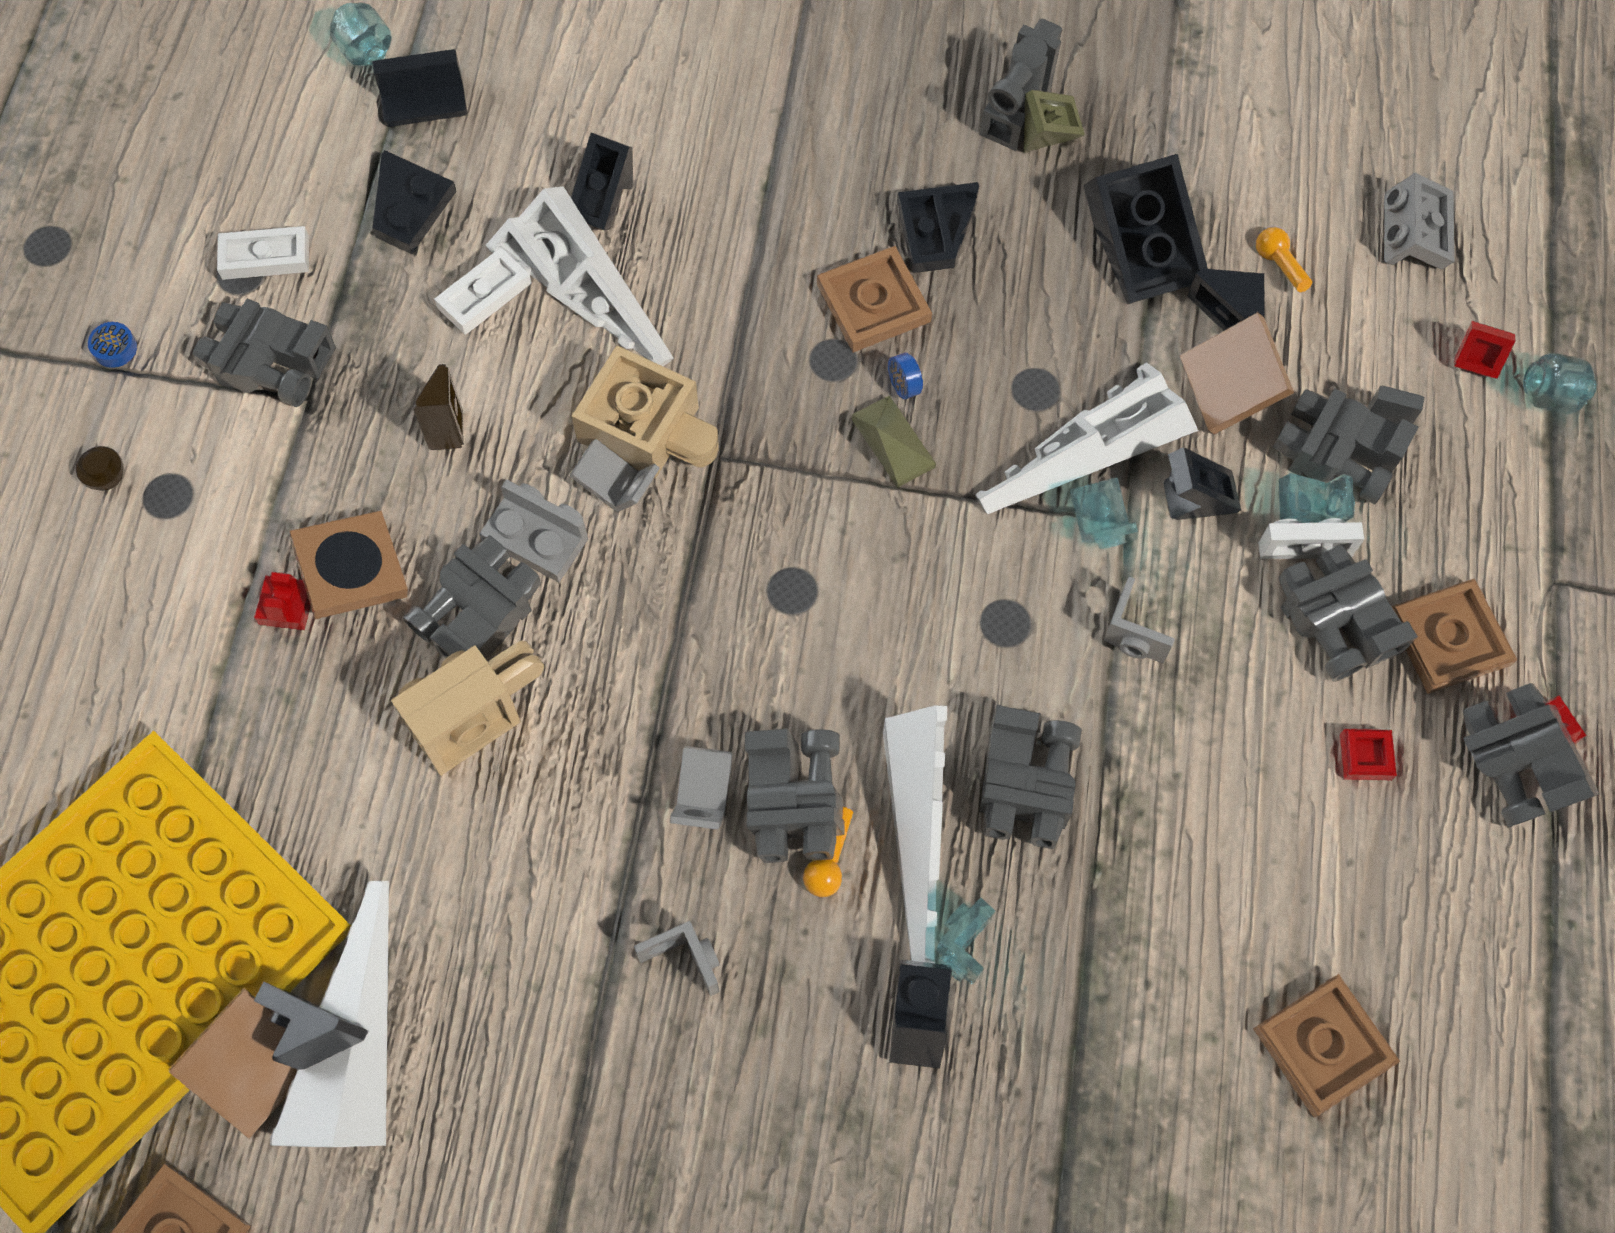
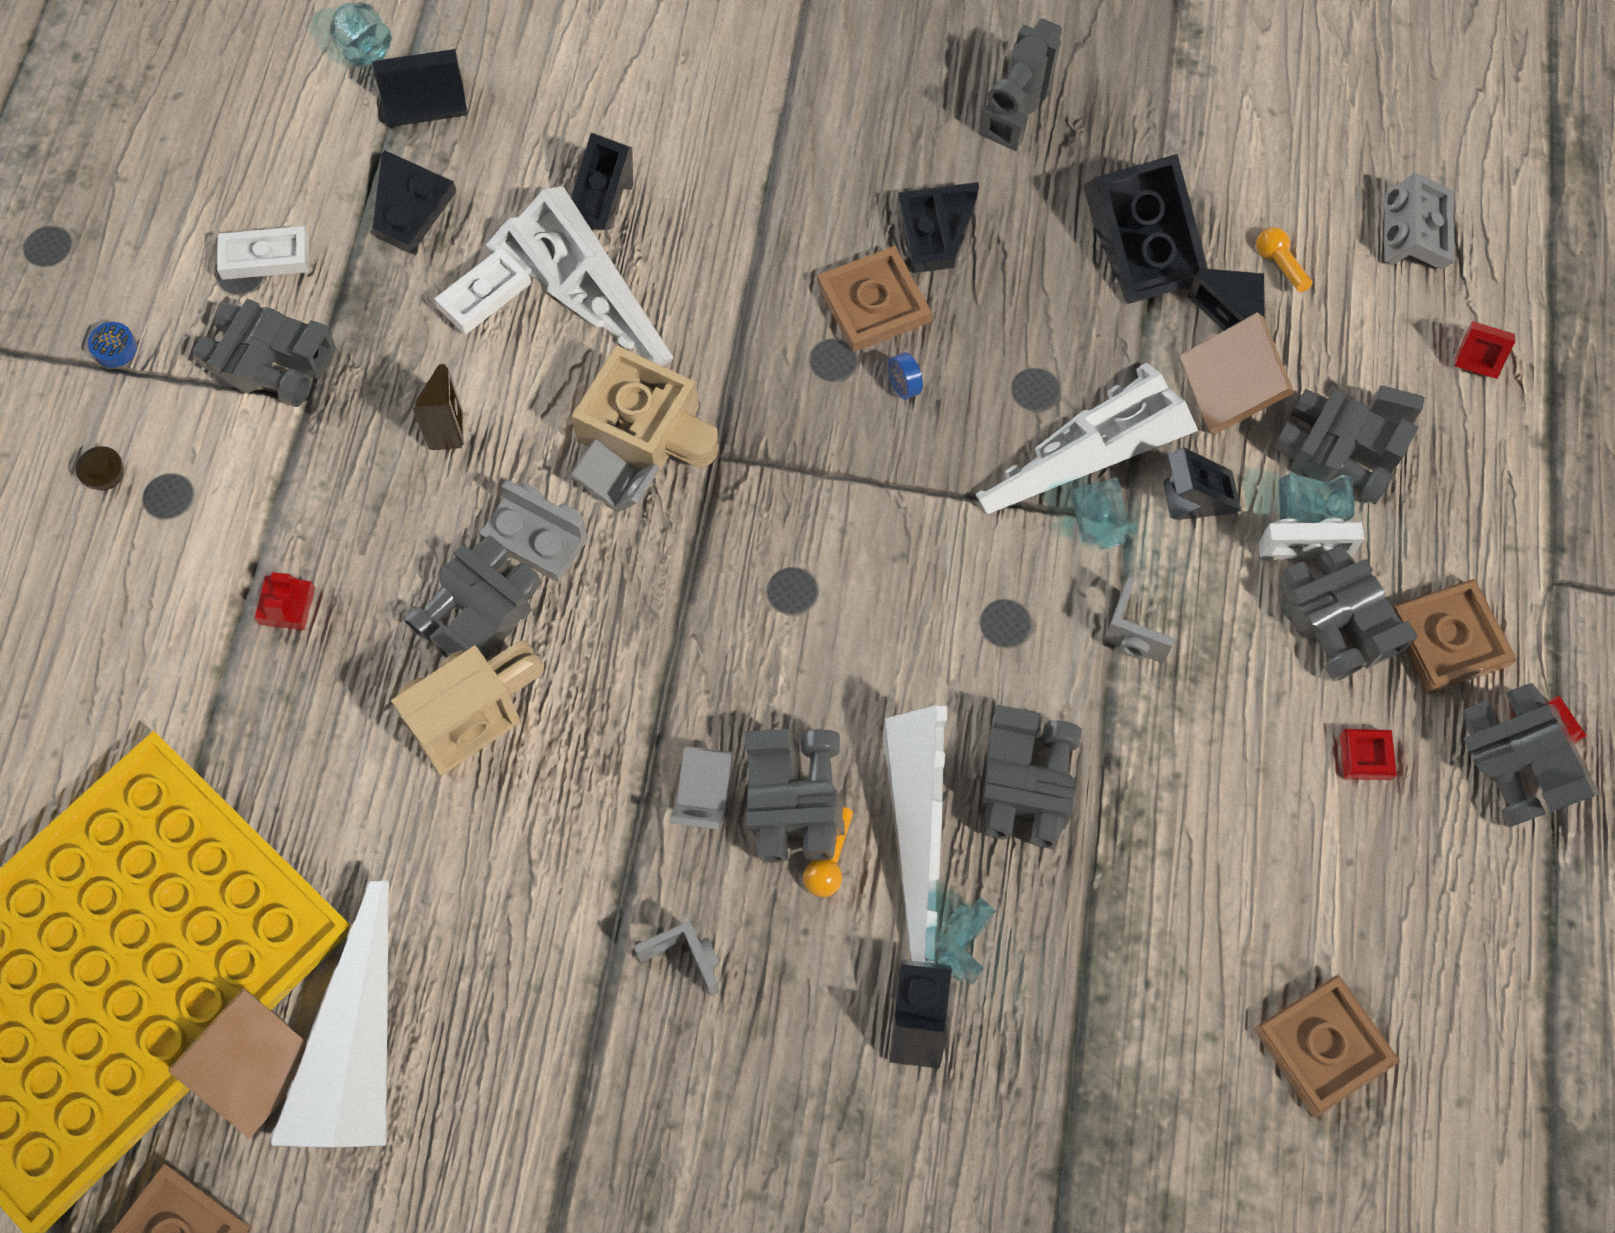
(310, 1030): slope -> none
(348, 564): medium nougat tile -> none
(893, 441): olive slope -> none
(1050, 120): olive slope -> none
(1560, 383): clear light blue head -> none

